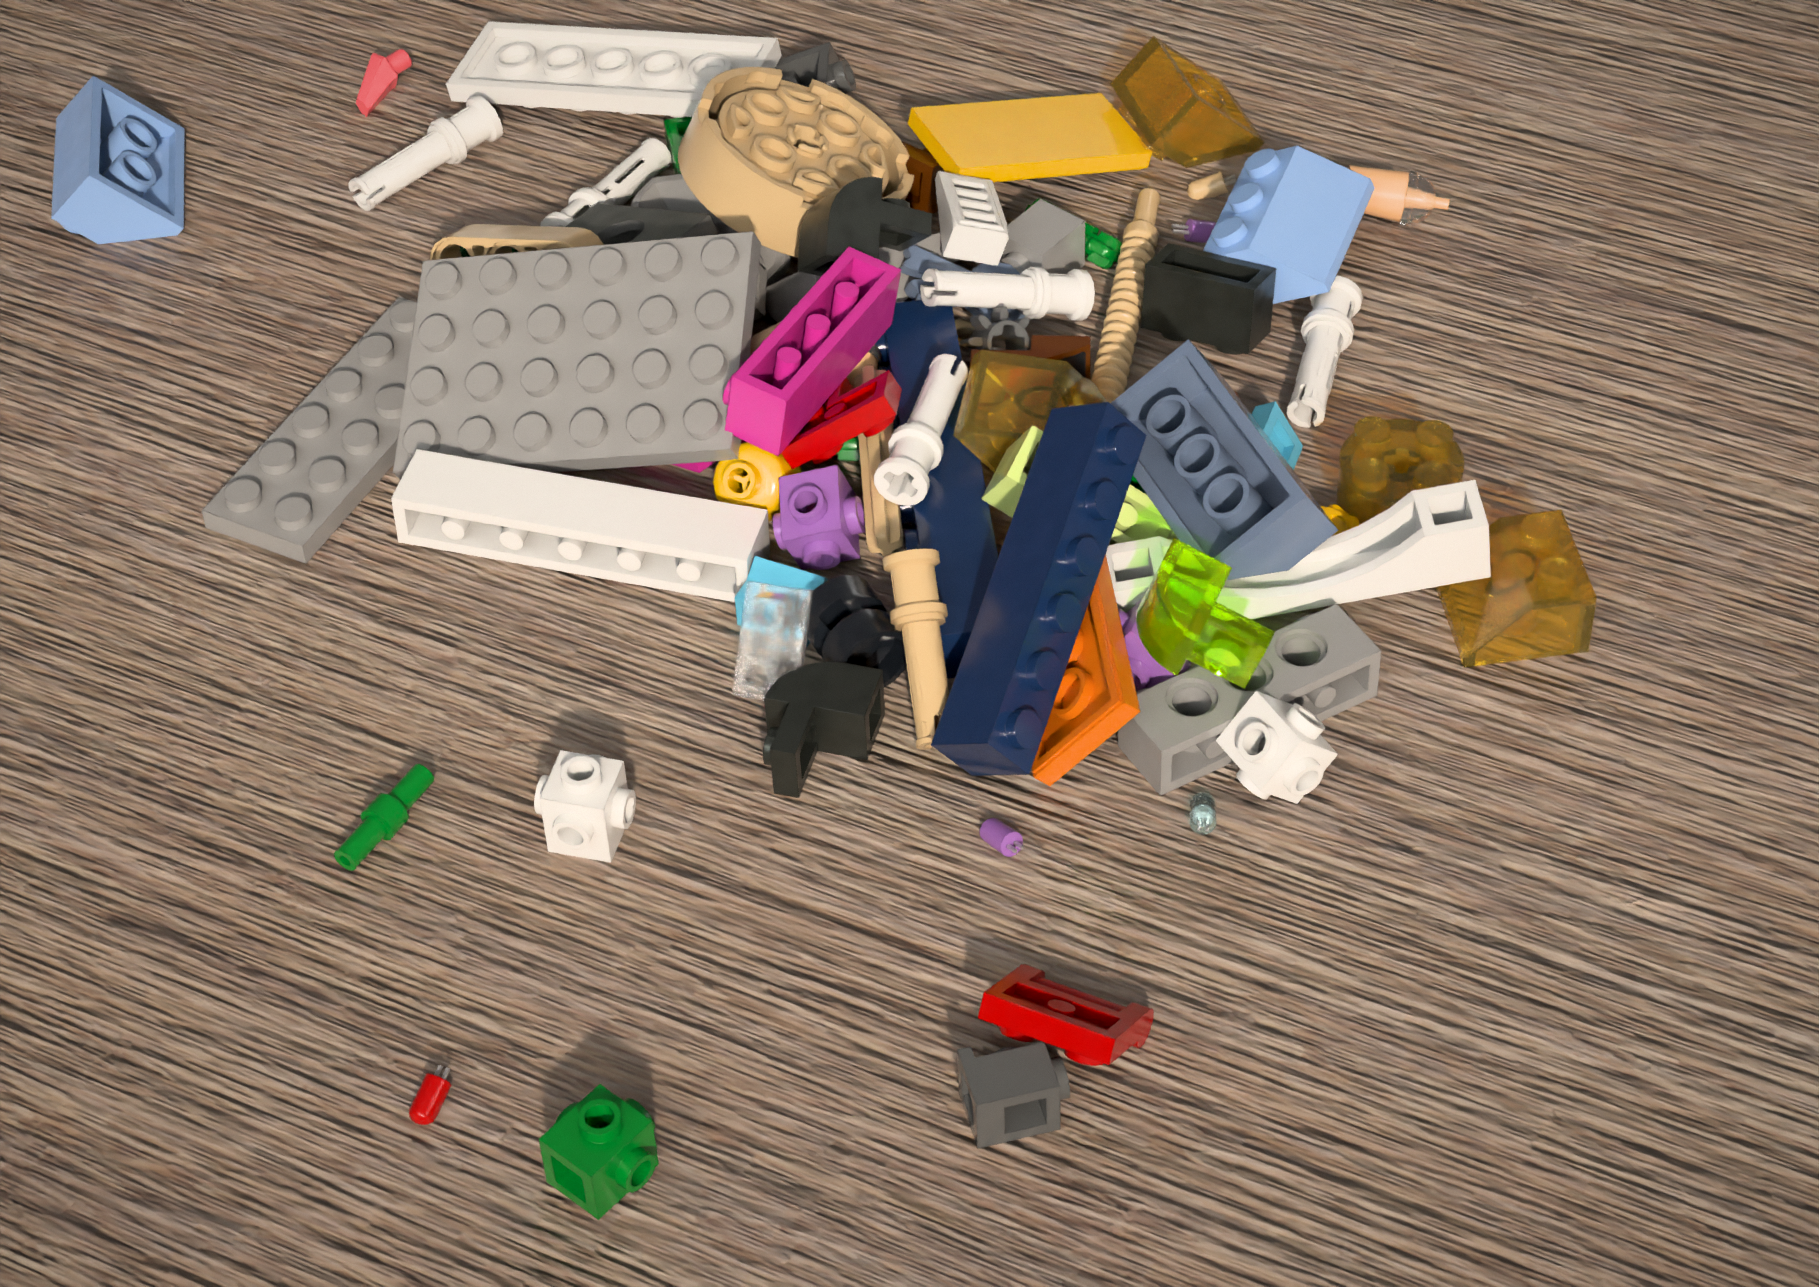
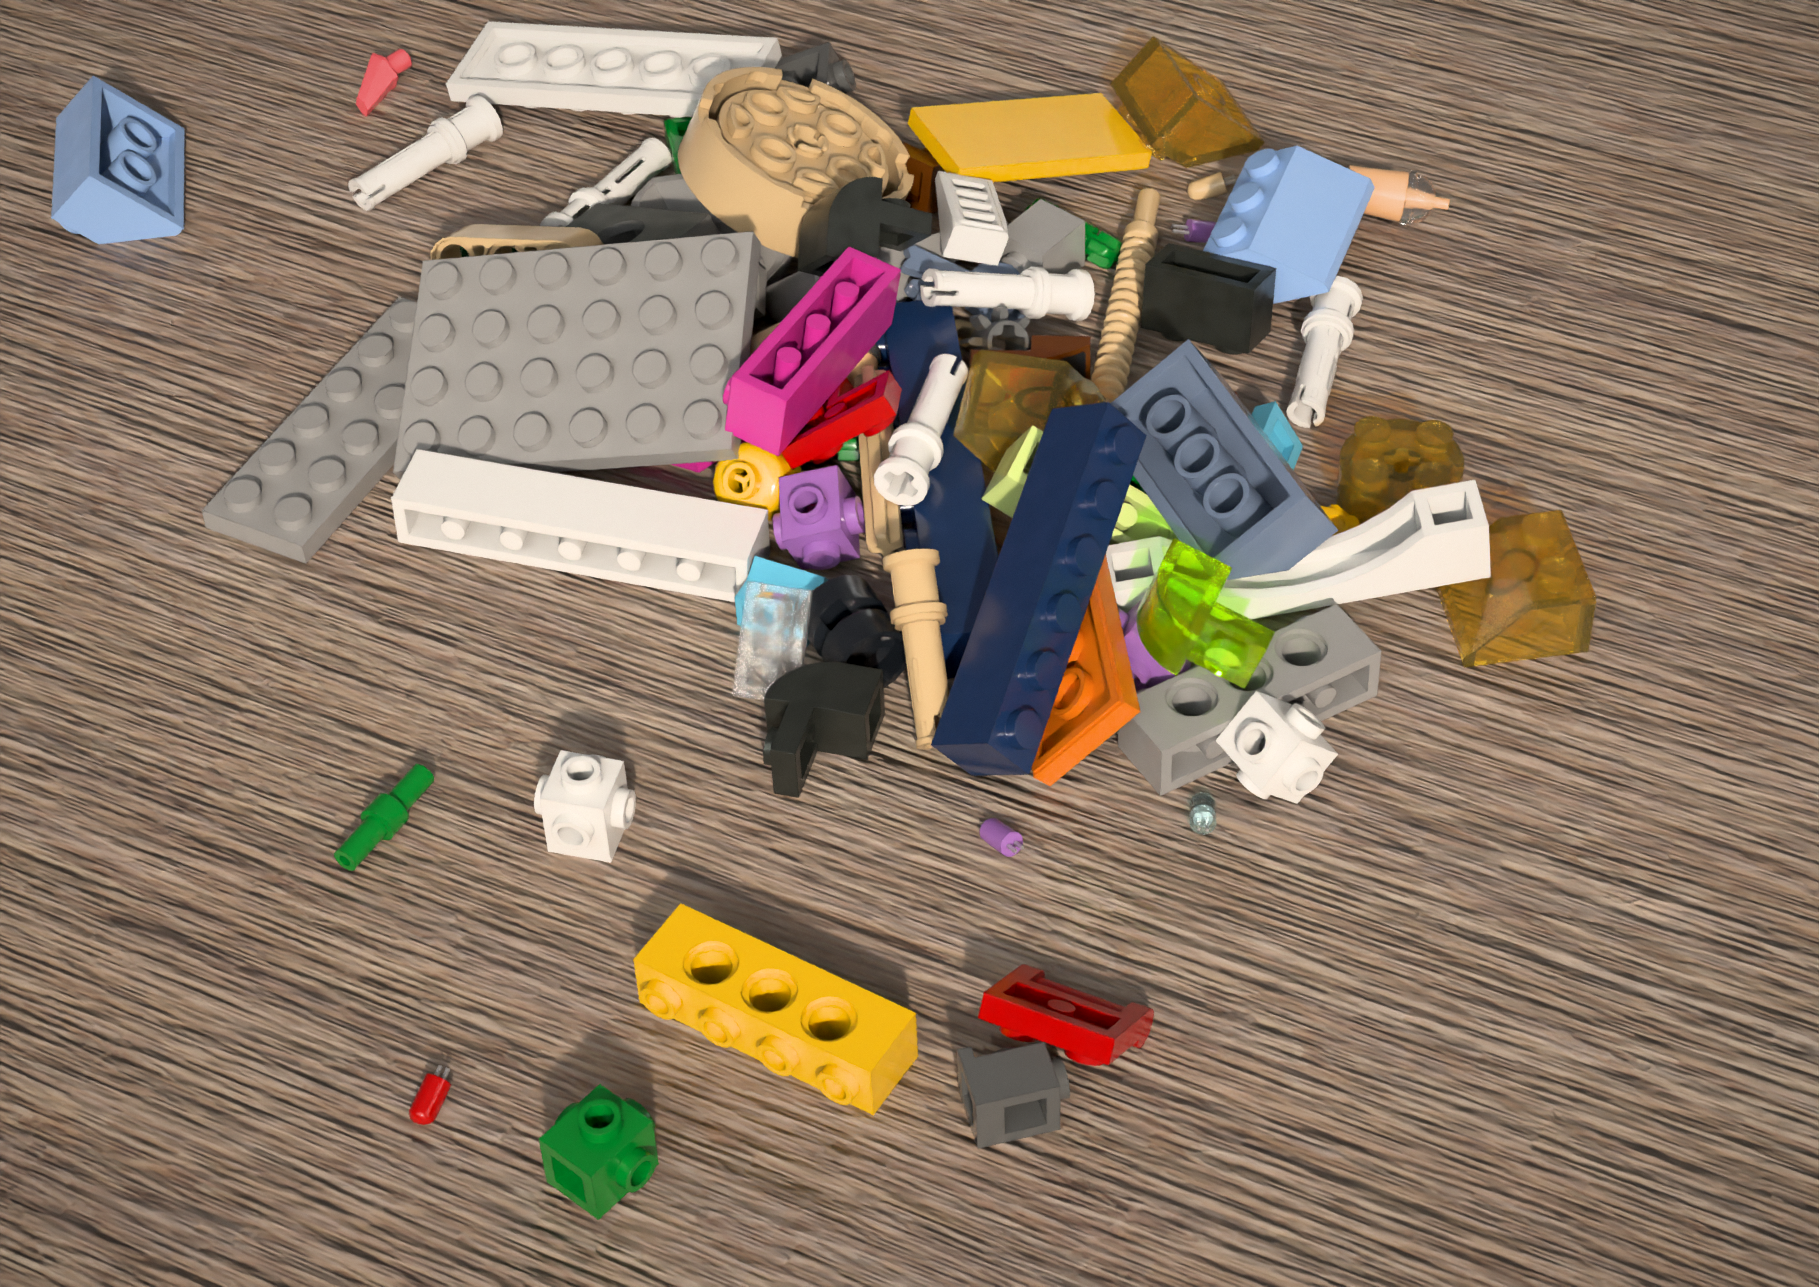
(776, 1009): none -> yellow brick

